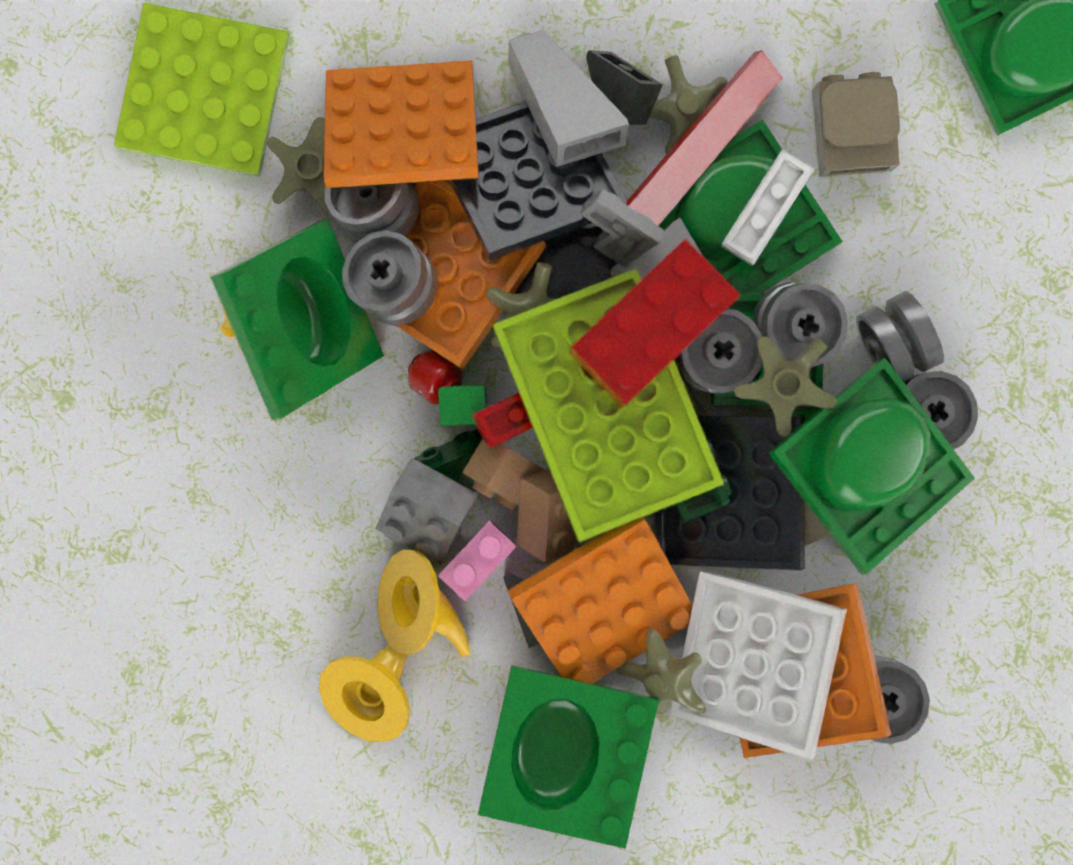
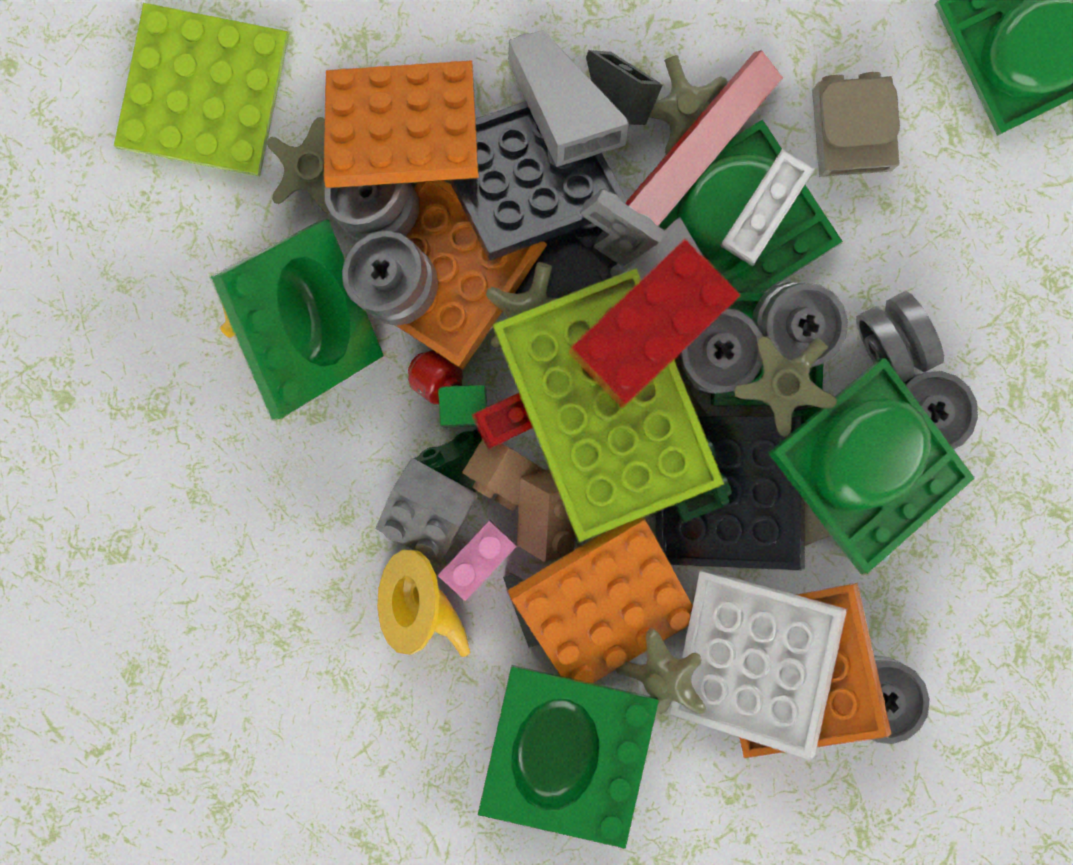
(367, 695): yellow piece -> none

